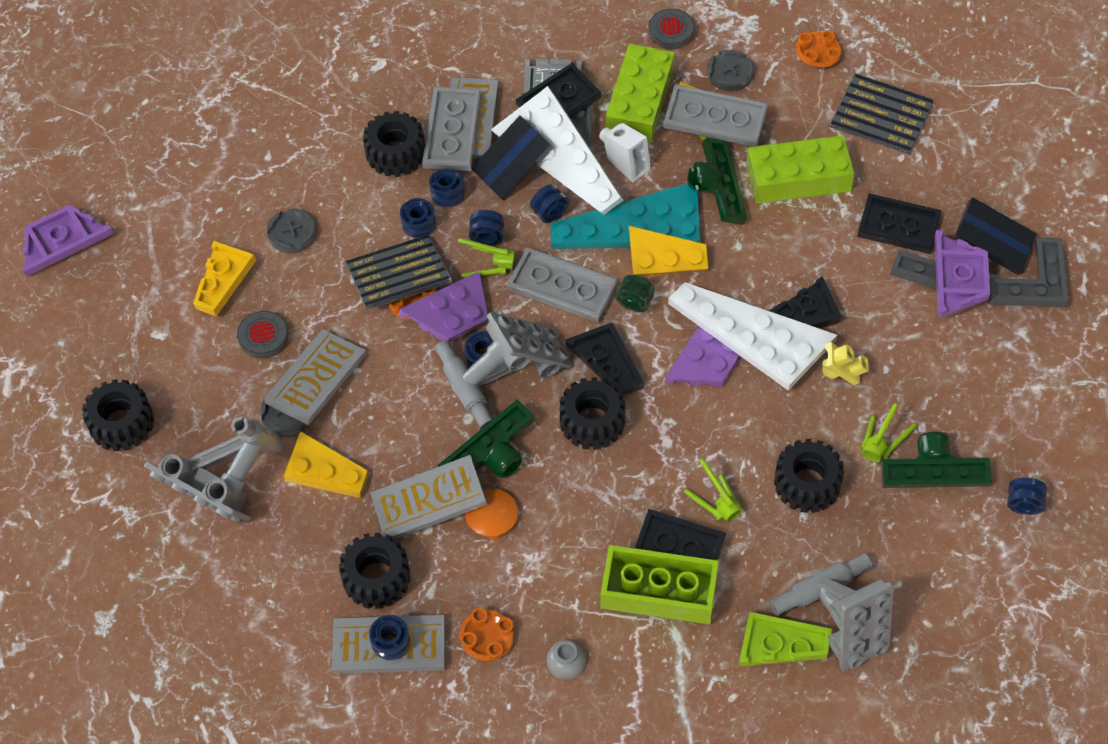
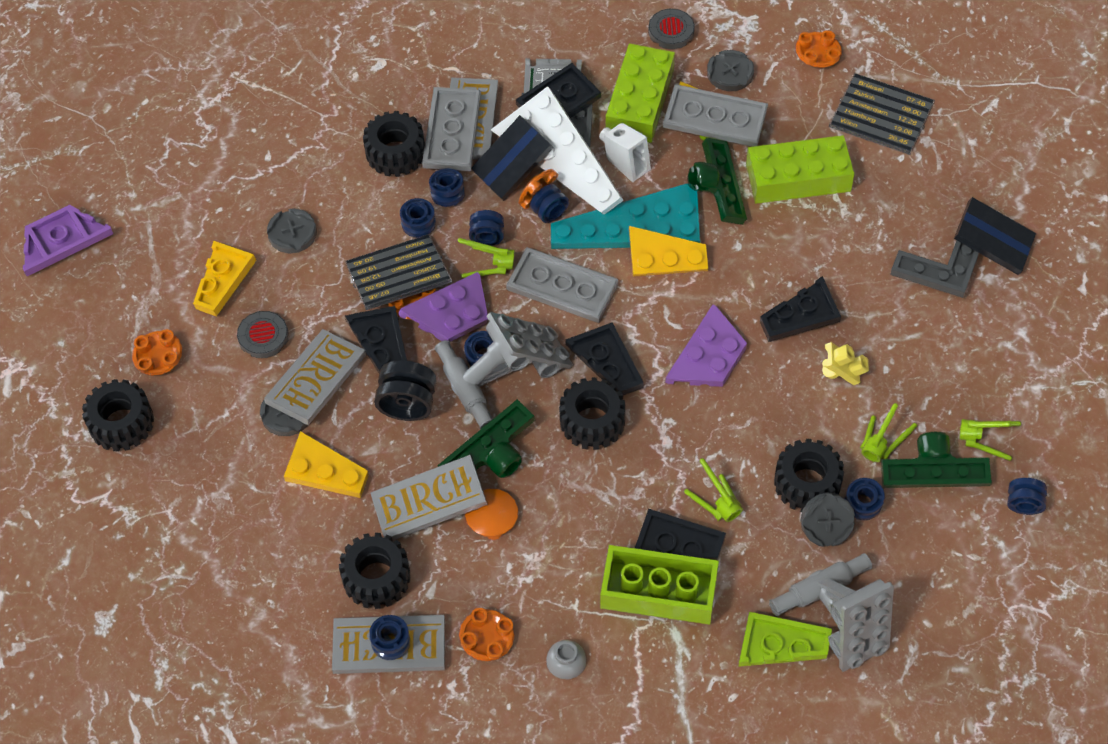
(156, 352): none -> orange dish
(218, 493): light grey plate -> none
(378, 335): none -> black wing
(405, 390): none -> black wheel
(535, 184): none -> orange dish
(635, 293): clear green wheel -> none
(767, 340): white wing -> none
(827, 519): none -> dark grey tile
(866, 487): none -> dark blue wheel
(899, 223): black tile -> none
(960, 274): medium lavender wing -> none
(972, 430): none -> lime plant
(1047, 290): dark grey plate -> none

